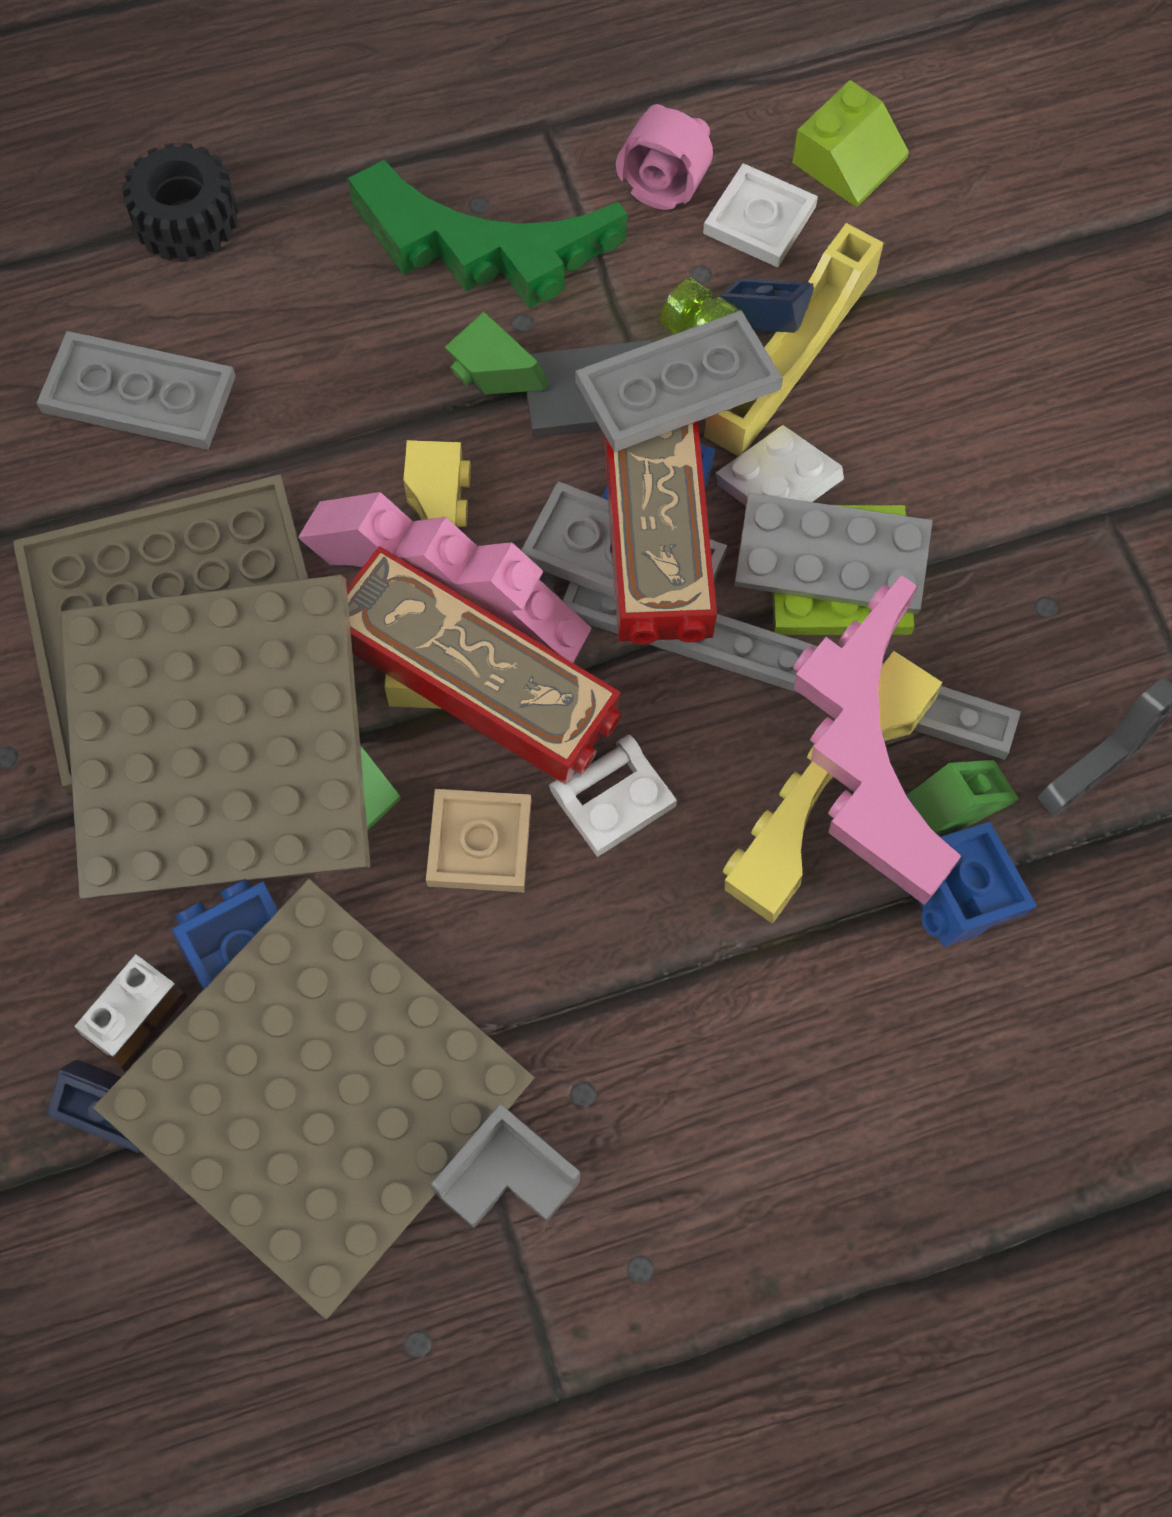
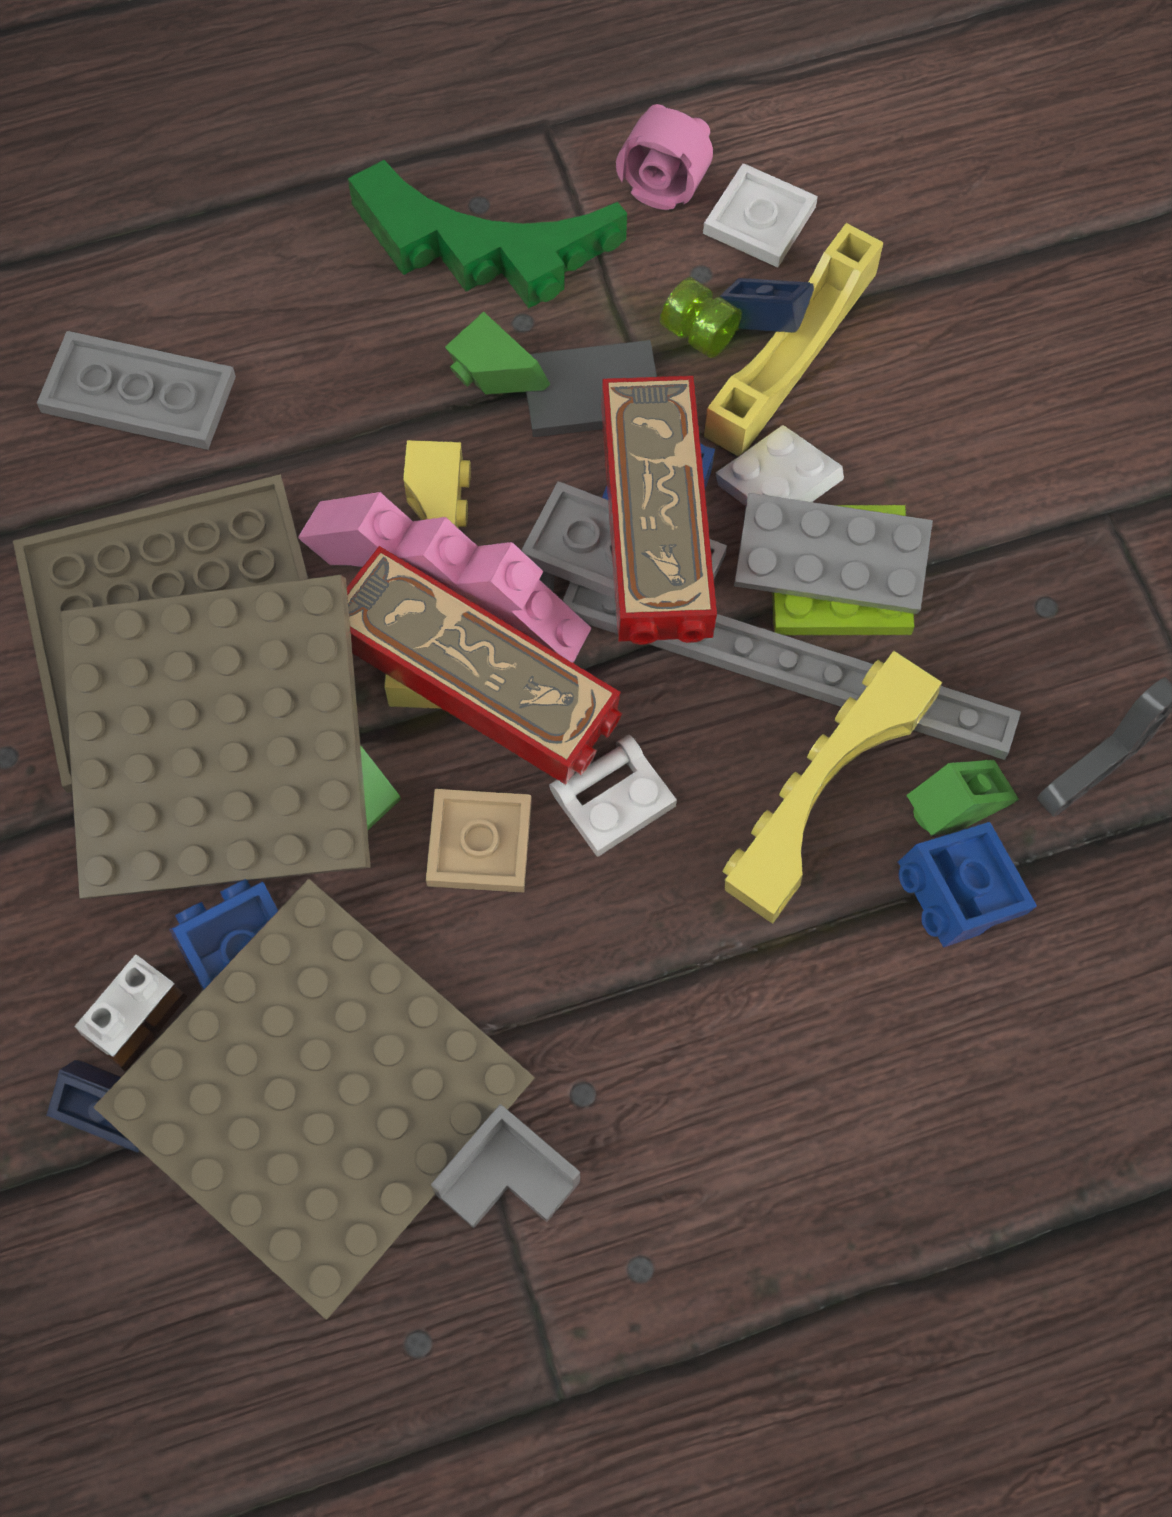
(175, 176): black tyre -> none
(678, 380): light grey plate -> none
(850, 144): lime slope -> none
(878, 817): bright pink arch -> none

